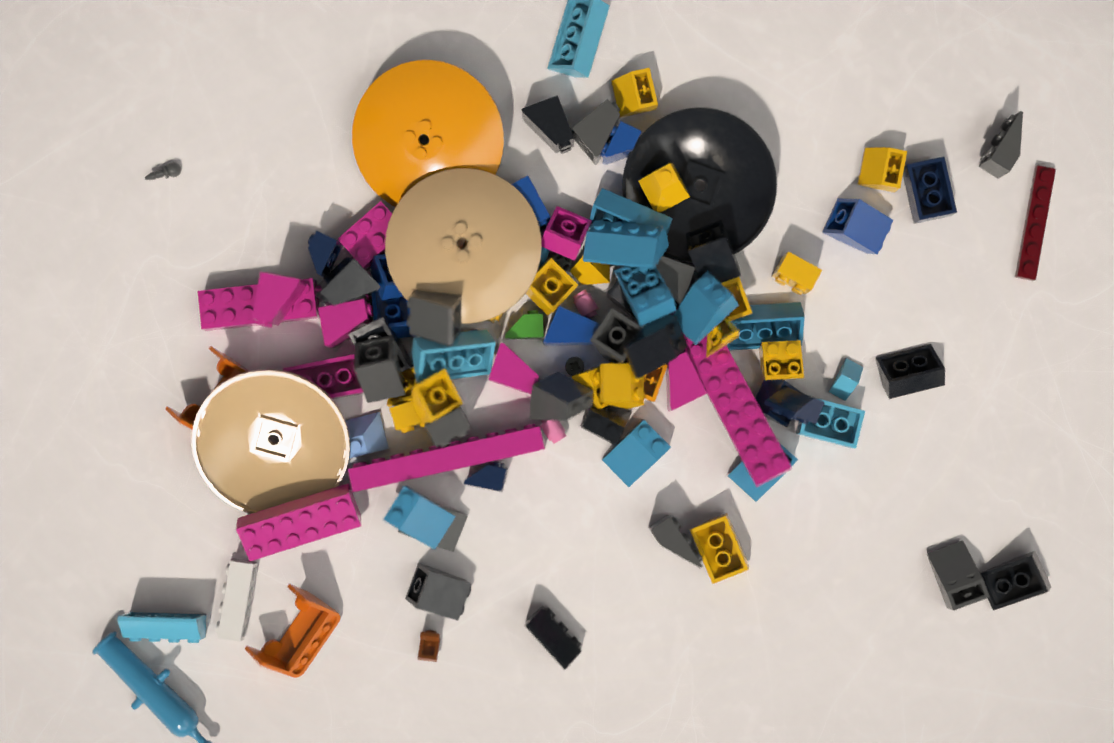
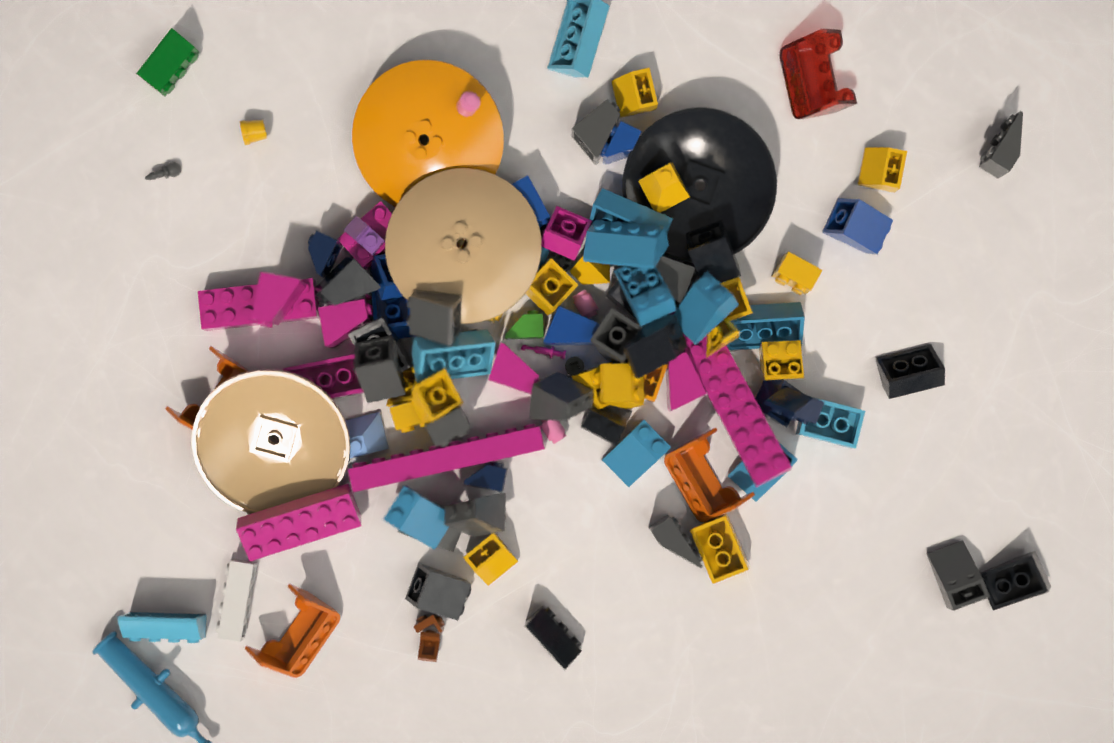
(168, 62): none -> green slope
(253, 131): none -> yellow piece
(364, 235): none -> medium lavender slope
(424, 622): none -> dark orange bracket
(468, 104): none -> bright pink brick
(478, 515): none -> dark grey slope
(490, 559): none -> yellow slope
(546, 351): none -> dark pink piece
(550, 124): black slope -> none
(698, 481): none -> orange windscreen
(811, 75): none -> clear red windscreen
(846, 379): medium azure slope -> none
(929, 190): dark blue brick -> none
(1035, 223): dark red plate -> none

